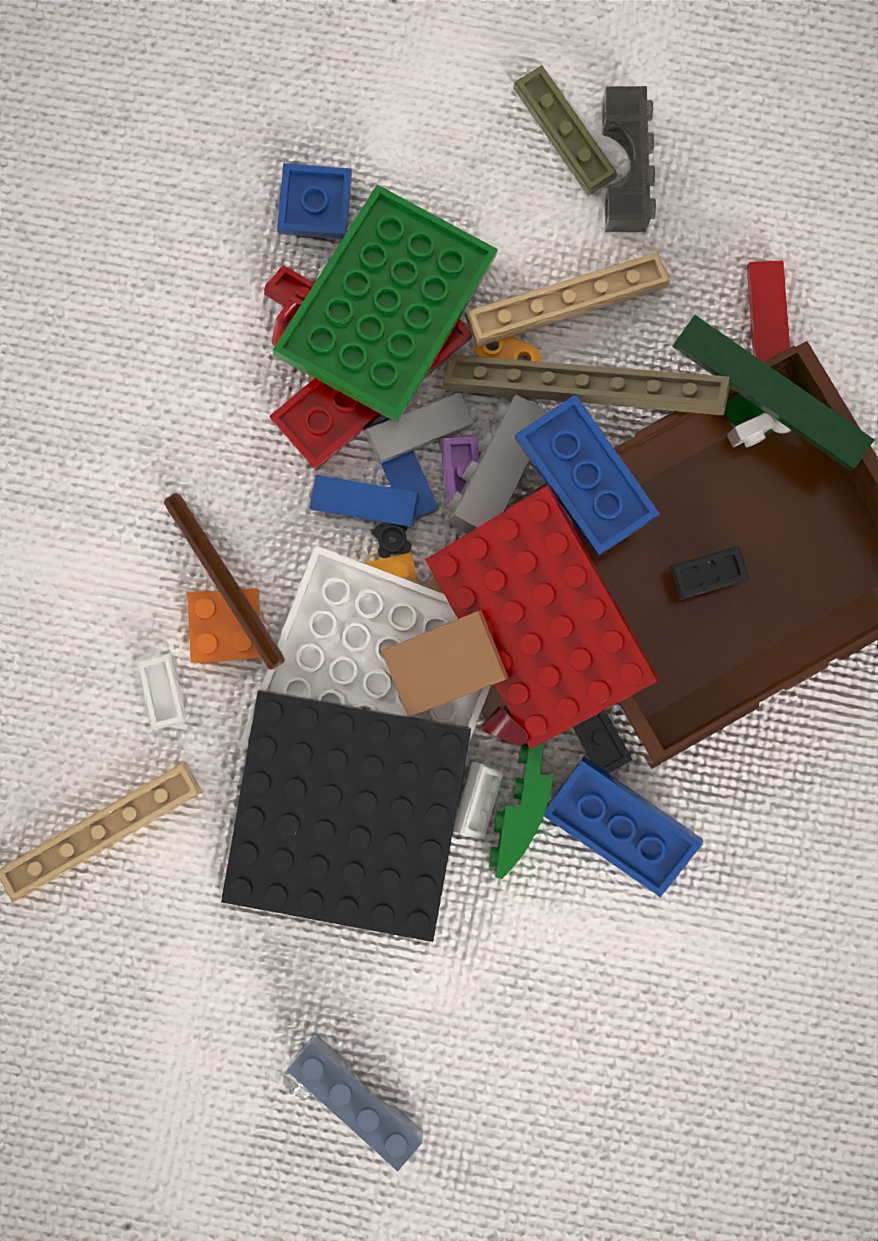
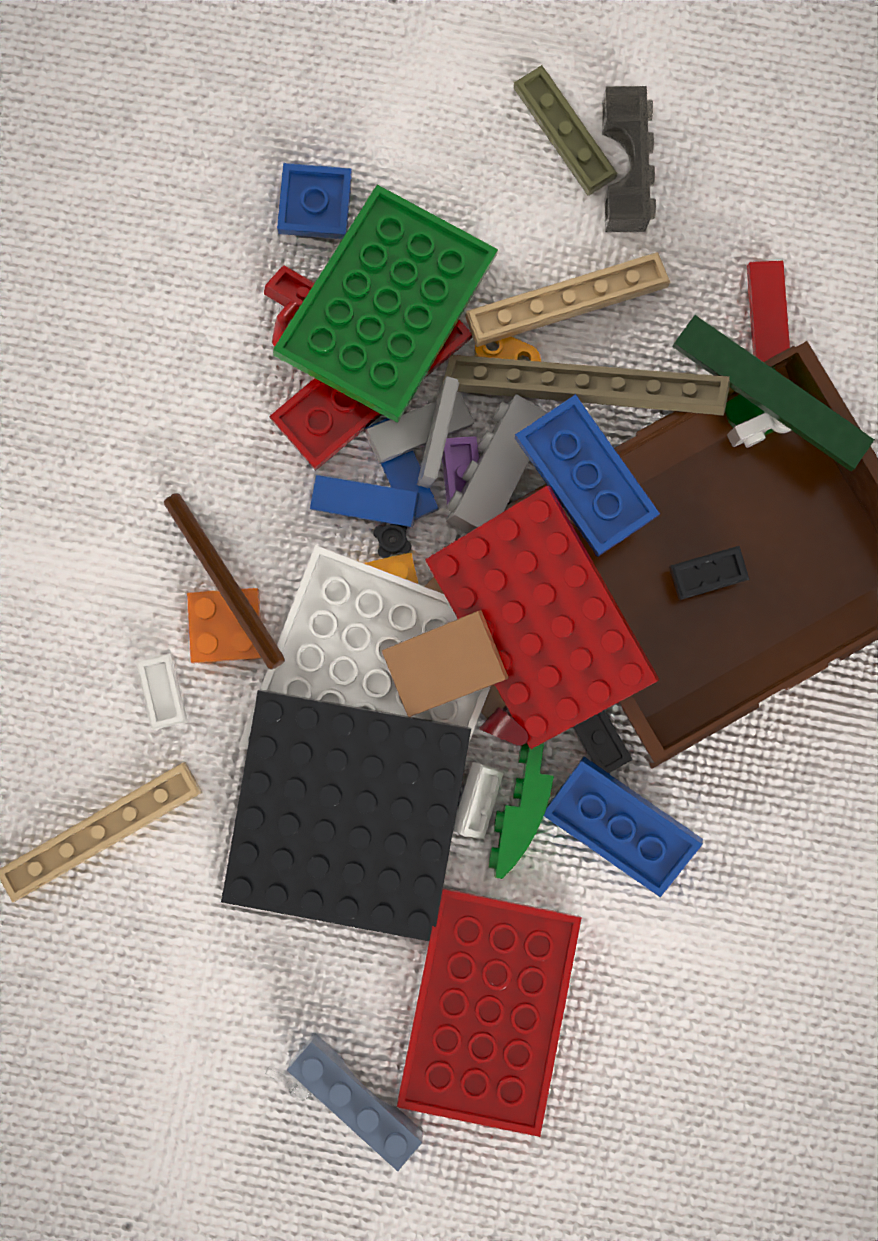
(438, 432): none -> light grey tile
(489, 1012): none -> red plate

